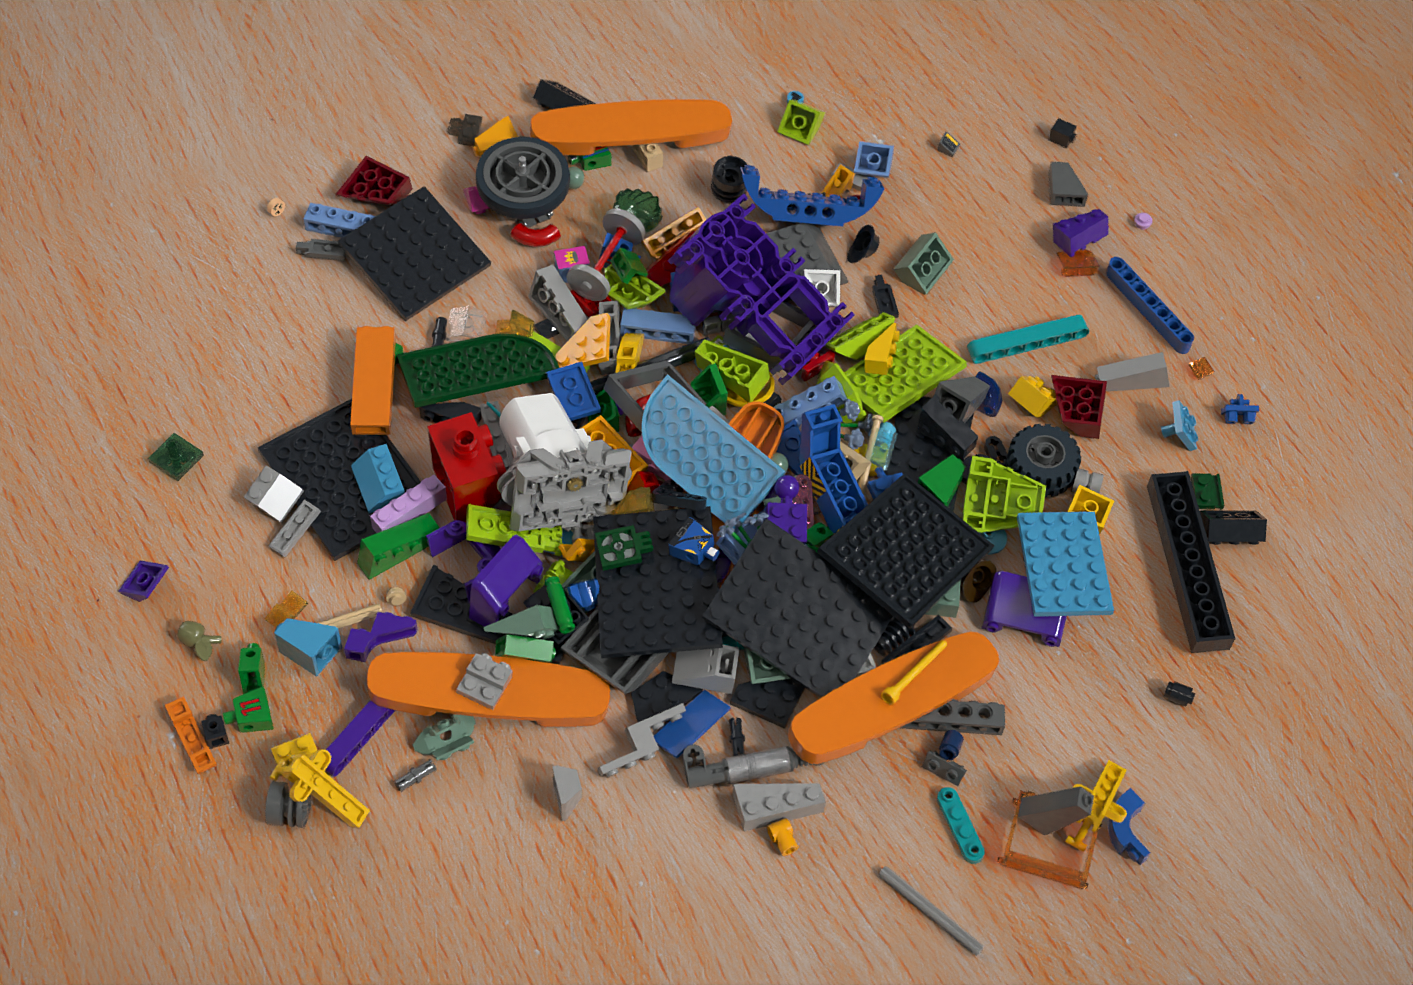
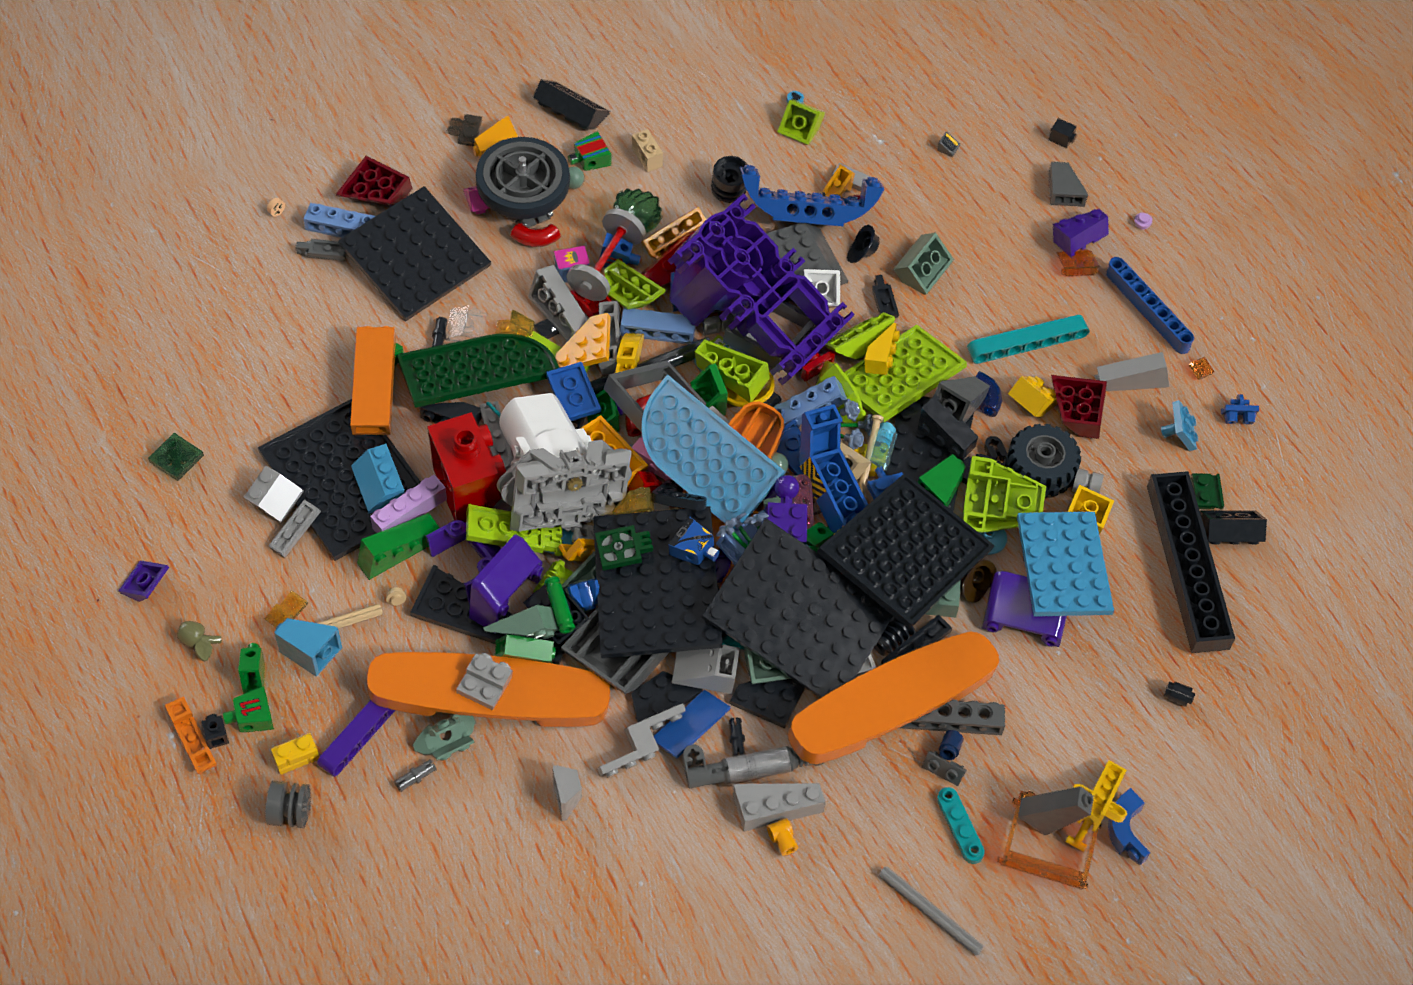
(309, 777): yellow piece -> none
(385, 629): dark purple arch -> none
(584, 127): orange piece -> none
(627, 264): green panel -> none
(874, 159): medium blue slope -> none
(891, 694): yellow piece -> none

